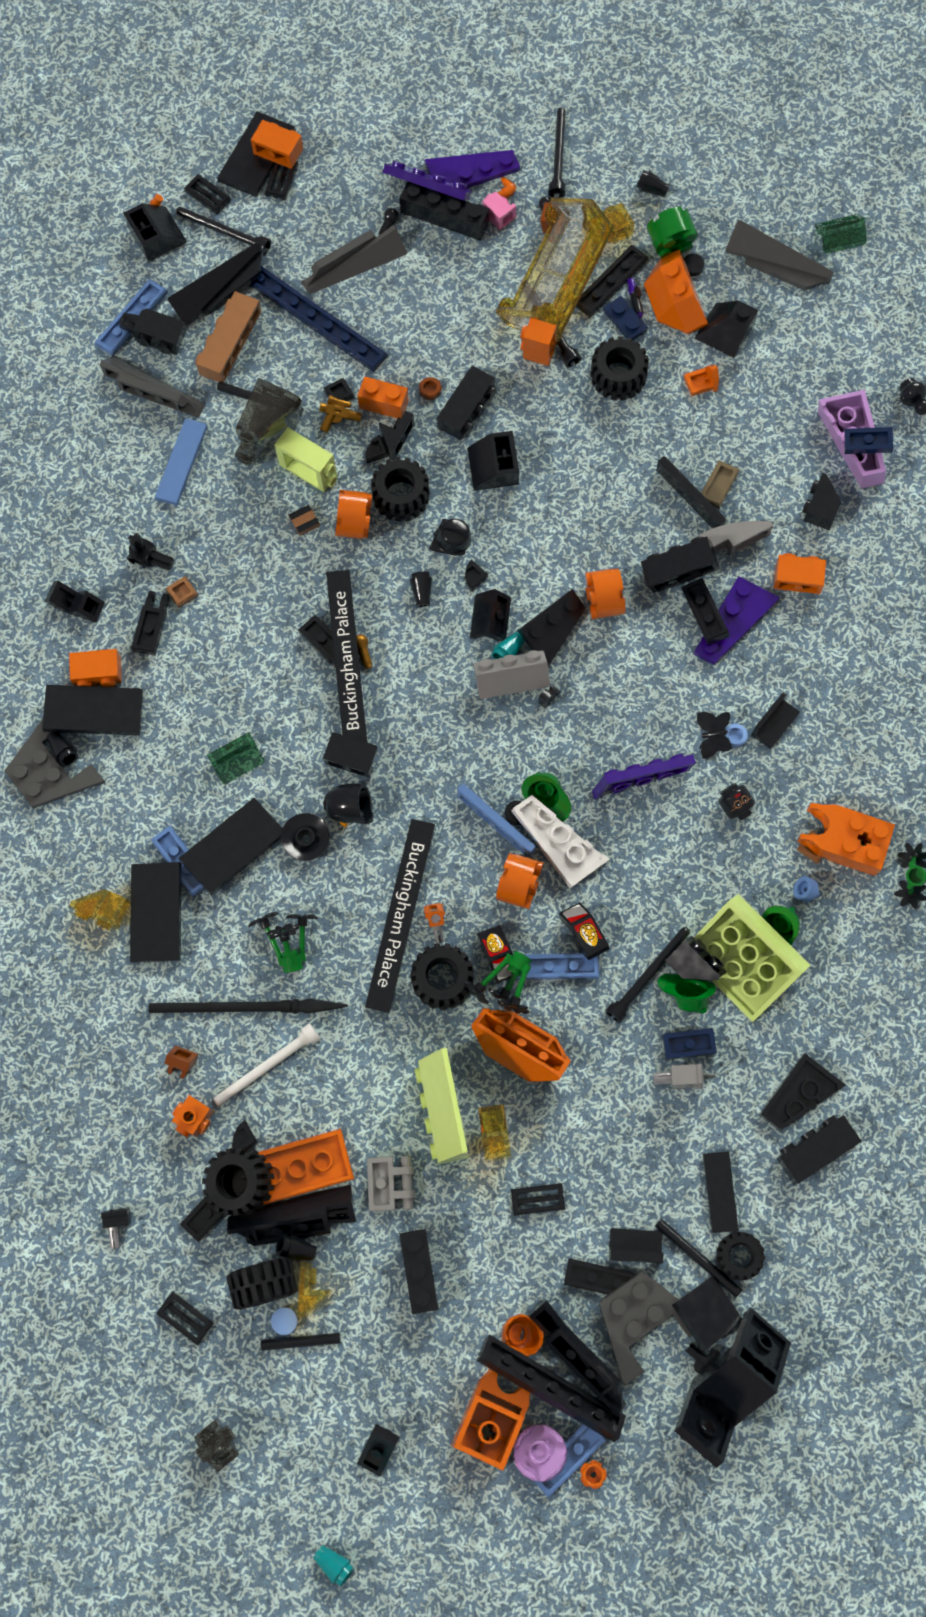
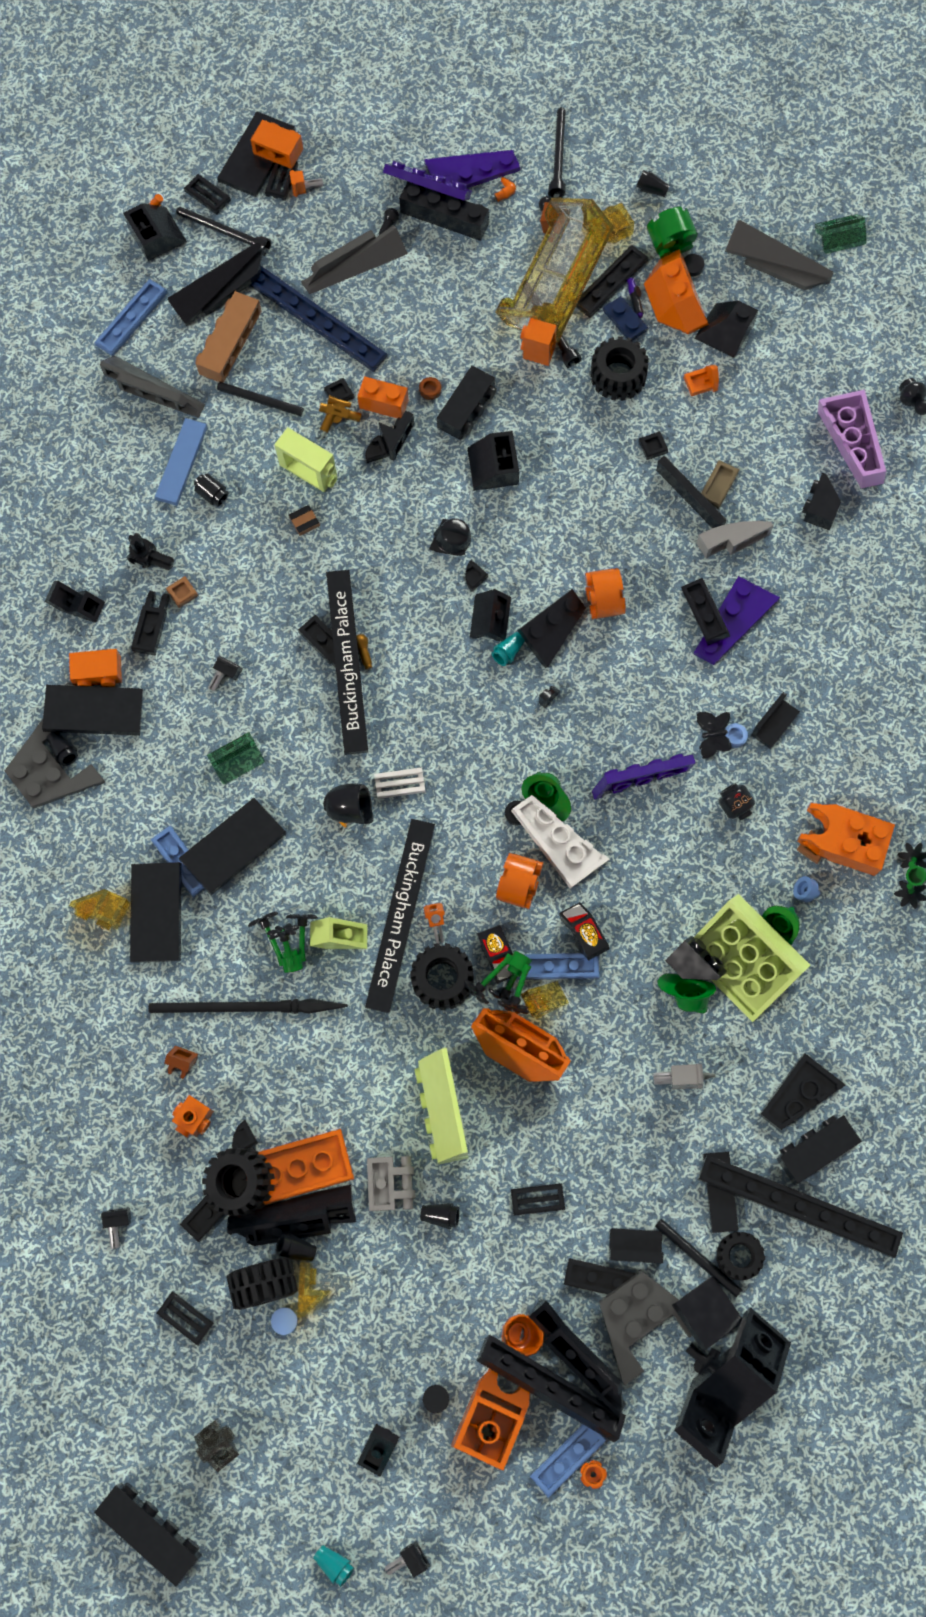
(149, 1533): none -> black brick
(155, 330): black hinge -> none
(210, 489): none -> black brick
(224, 668): none -> black piece
(265, 420): clear smoke windscreen -> none
(300, 185): none -> orange piece
(300, 1341): black bar -> none
(303, 825): black dish -> none
(307, 1037): white piece -> none
(338, 934): none -> yellowish green slope
(350, 754): black panel -> none
(353, 514): orange brick -> none
(399, 792): none -> white tile
(403, 505): black tyre -> none
(413, 1558): none -> black piece
(419, 1271): black brick -> none
(421, 587): black cone -> none
(436, 1398): none -> black tile
(441, 1215): none -> black cone
(494, 1133): clear yellow slope -> none
(496, 821): medium blue tile -> none
(500, 210): bright pink brick -> none
(511, 674): light grey brick -> none
(540, 1453): lavender tile -> none
(544, 999): none -> clear yellow slope
(619, 1008): black piece -> none
(653, 445): none -> black tile
(680, 564): black brick -> none
(689, 1044): dark blue plate -> none
(799, 573): orange brick -> none
(800, 1206): none -> black tile
(868, 440): dark blue plate -> none

